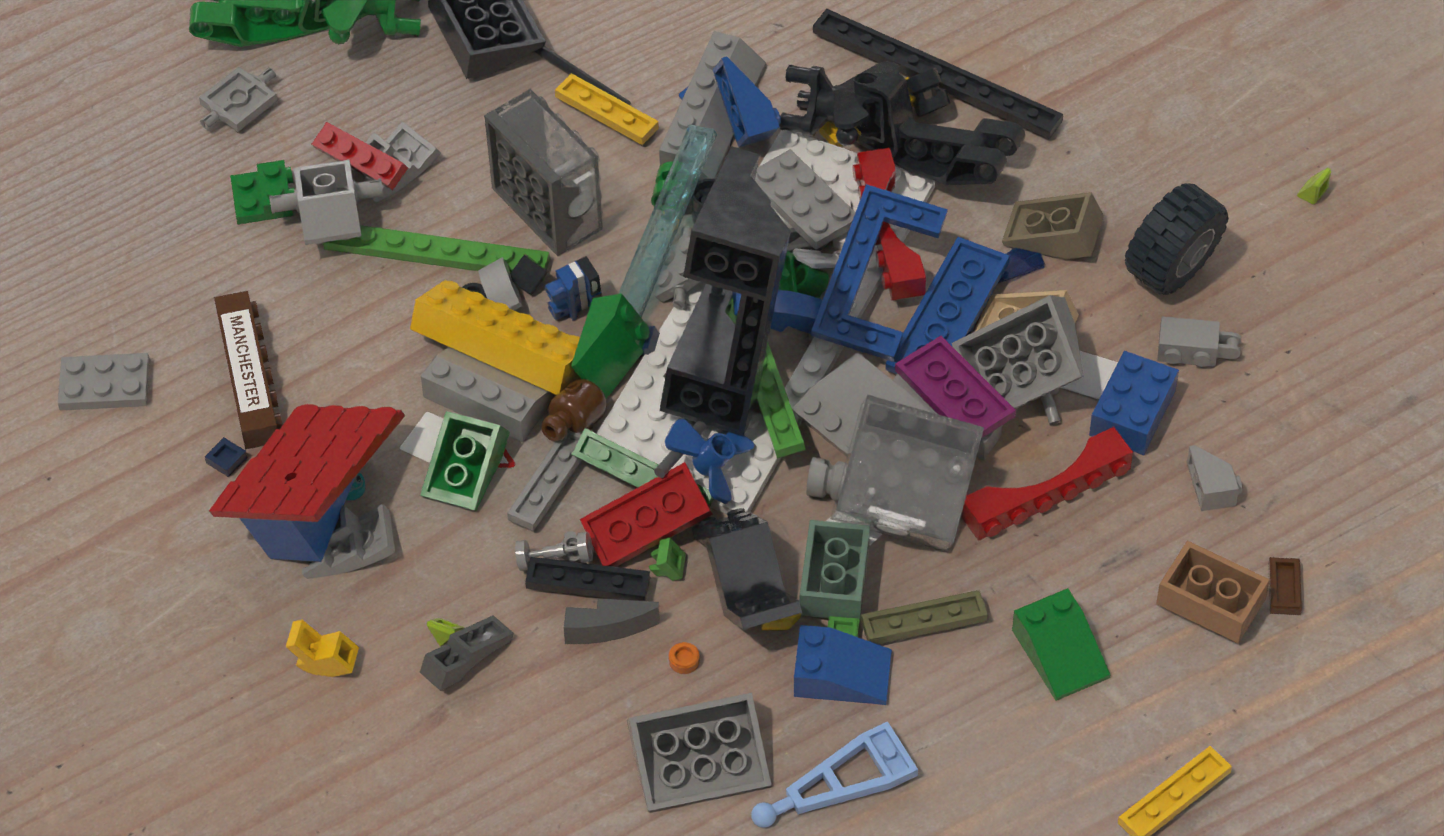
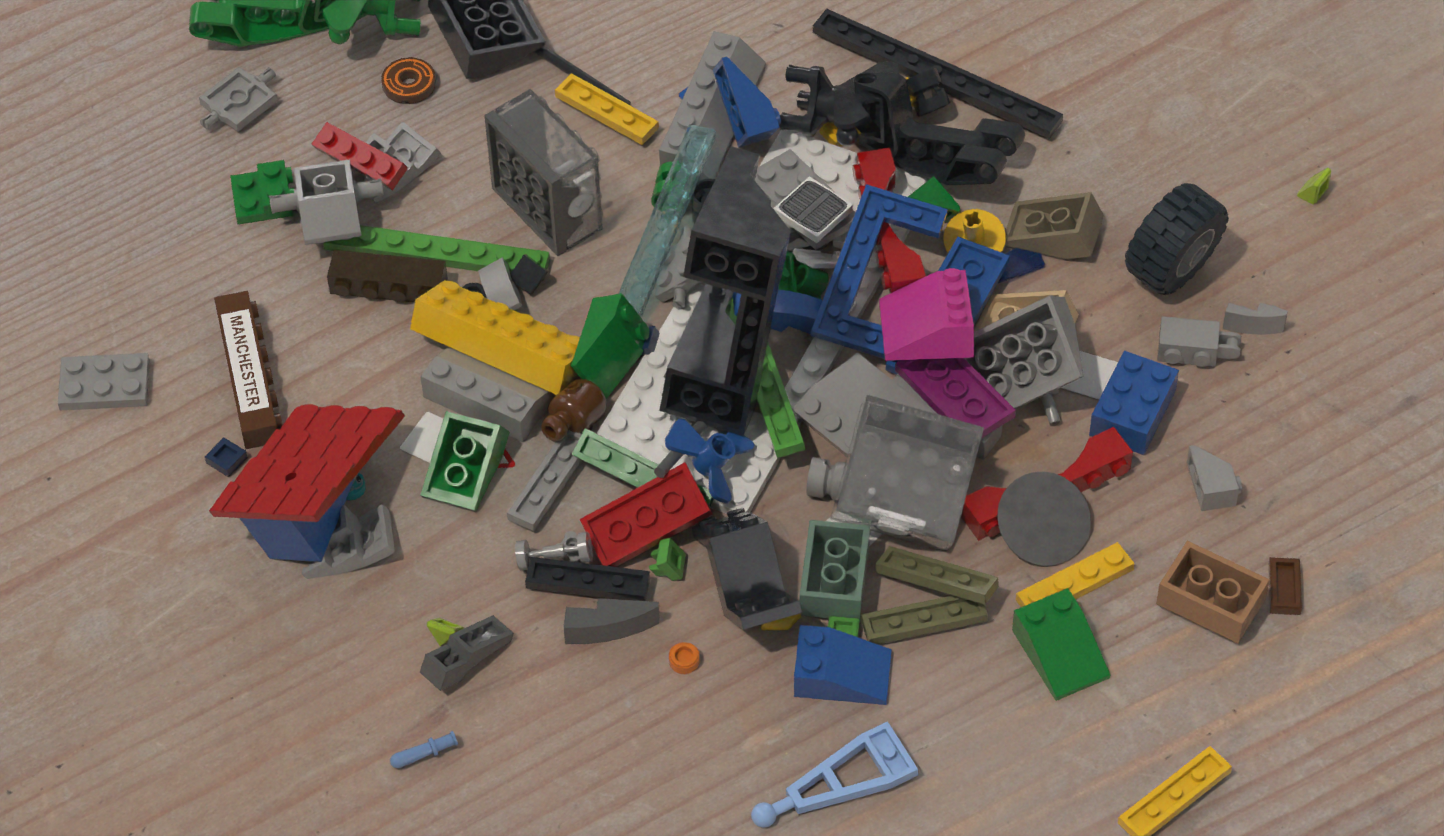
(321, 654): yellow brick -> none
(383, 275): none -> dark brown brick
(404, 69): none -> reddish brown tile
(418, 752): none -> medium blue piece
(573, 289): blue hips -> none
(699, 751): light grey slope -> none
(813, 209): none -> tile
(929, 318): none -> dark pink slope
(935, 194): none -> green slope
(937, 575): none -> olive plate
(977, 227): none -> yellow piece
(1044, 518): none -> flat silver sticker
(1082, 576): none -> yellow plate
(1266, 320): none -> light grey slope

